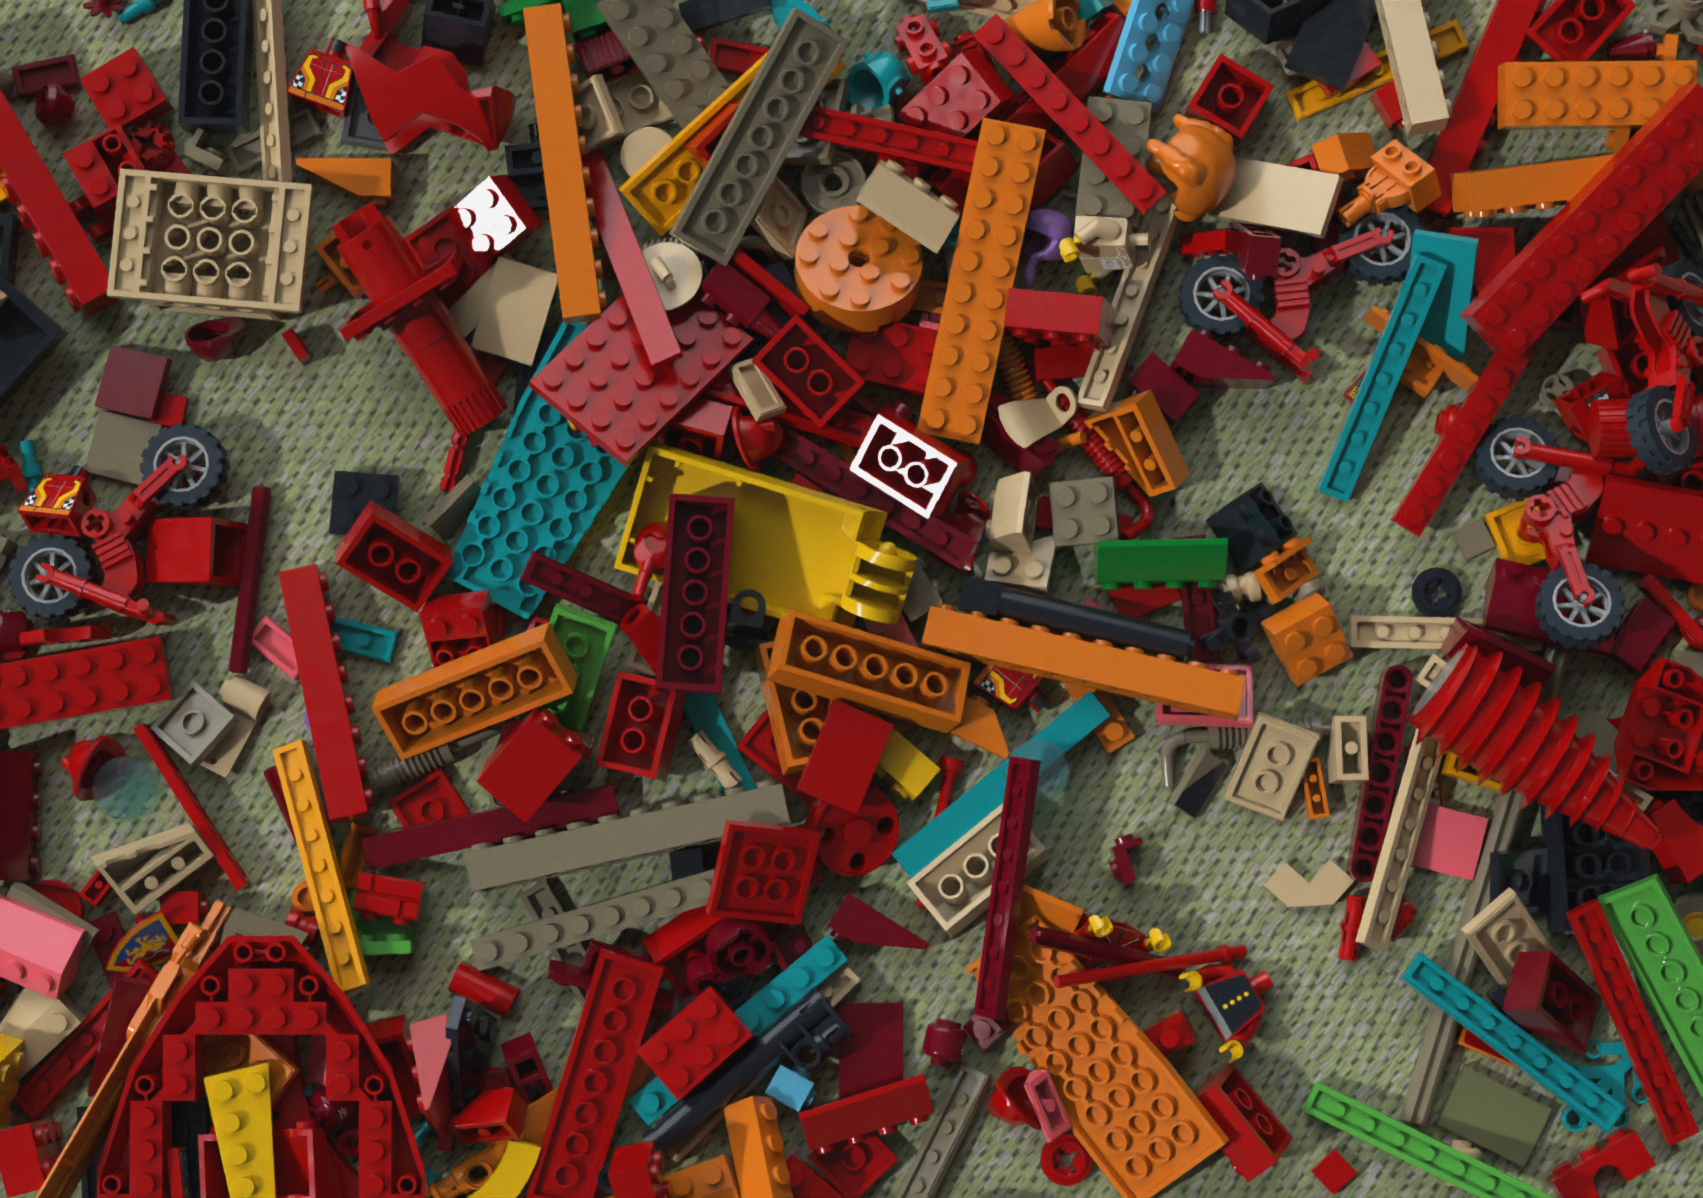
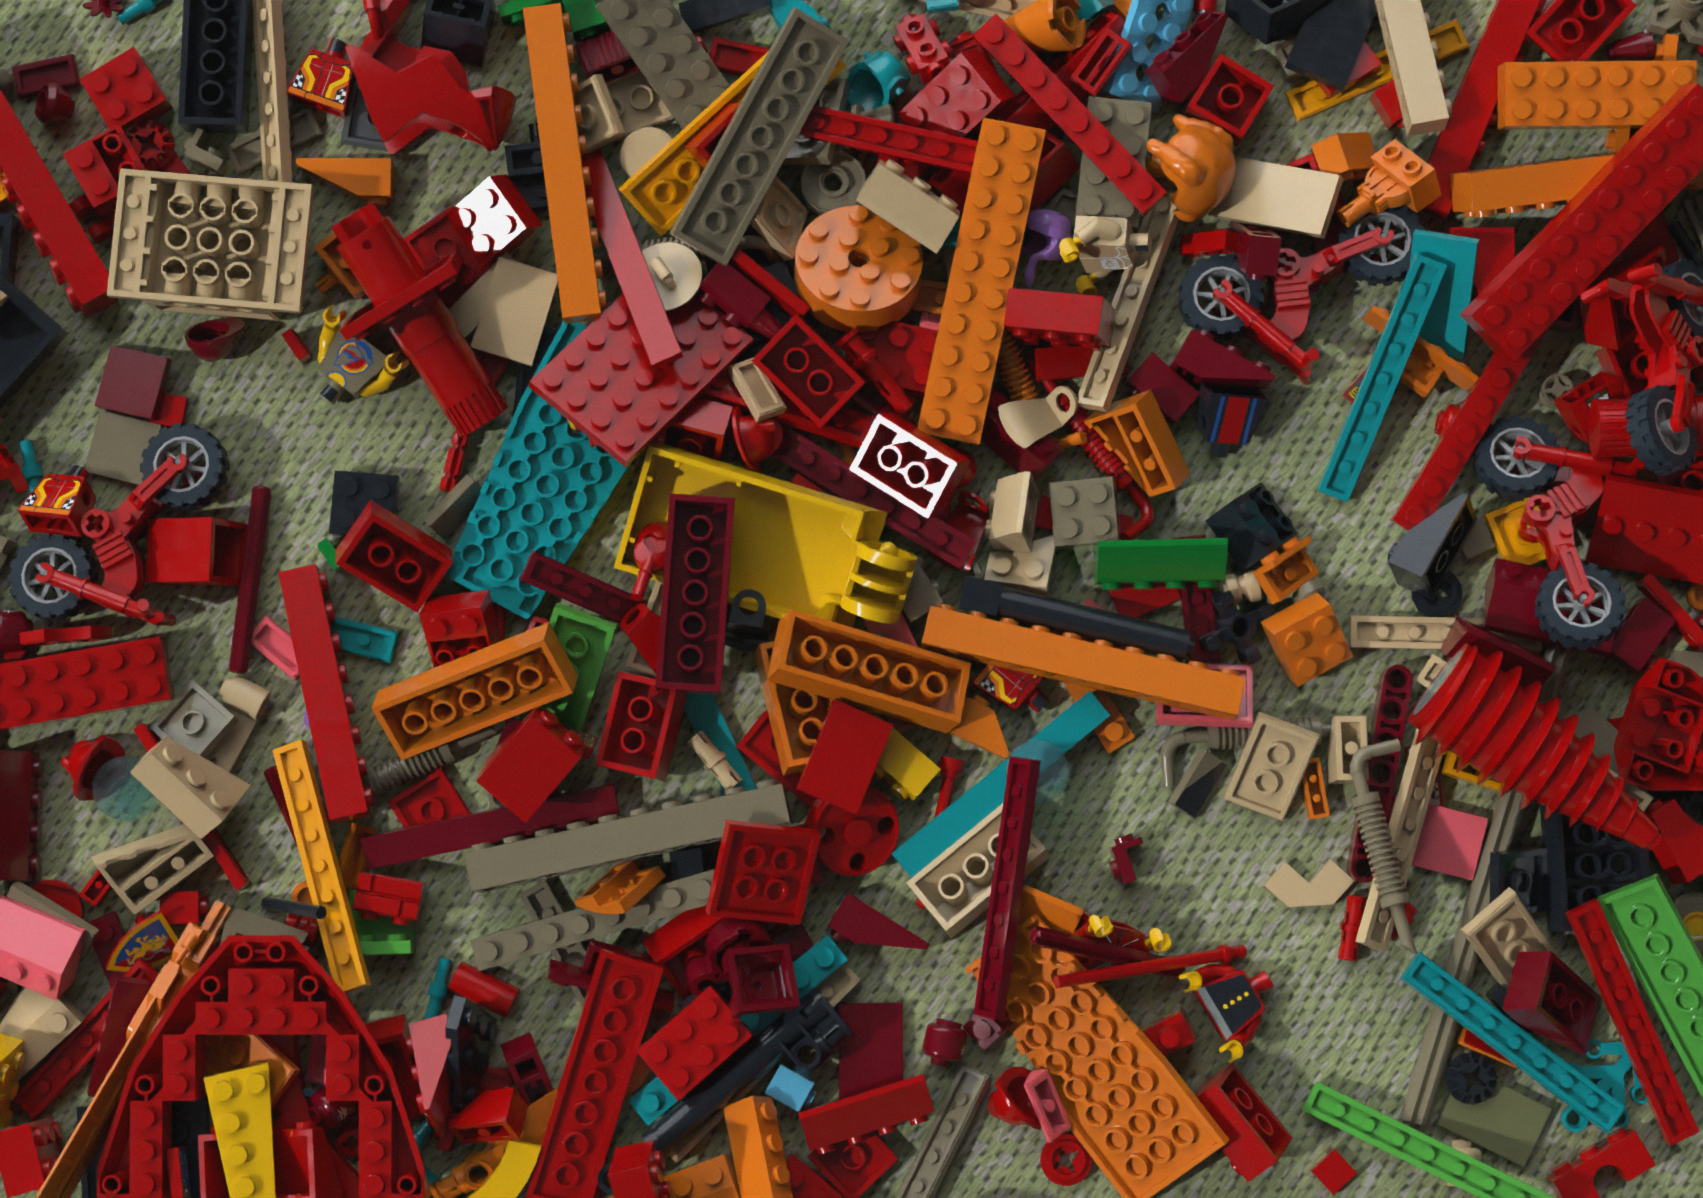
(189, 785): none -> tan wedge
(293, 907): none -> black bar
(328, 550): none -> green tile
(353, 363): none -> torso
(438, 988): none -> teal bar
(619, 889): none -> orange slope
(761, 979): none -> dark red brick
(865, 359): none -> red pin
(1110, 70): none -> red tile
(1185, 62): none -> dark red slope
(1229, 414): none -> black torso
(1378, 840): none -> dark tan piece
(1431, 547): none -> black slope
(1457, 1083): none -> black gear

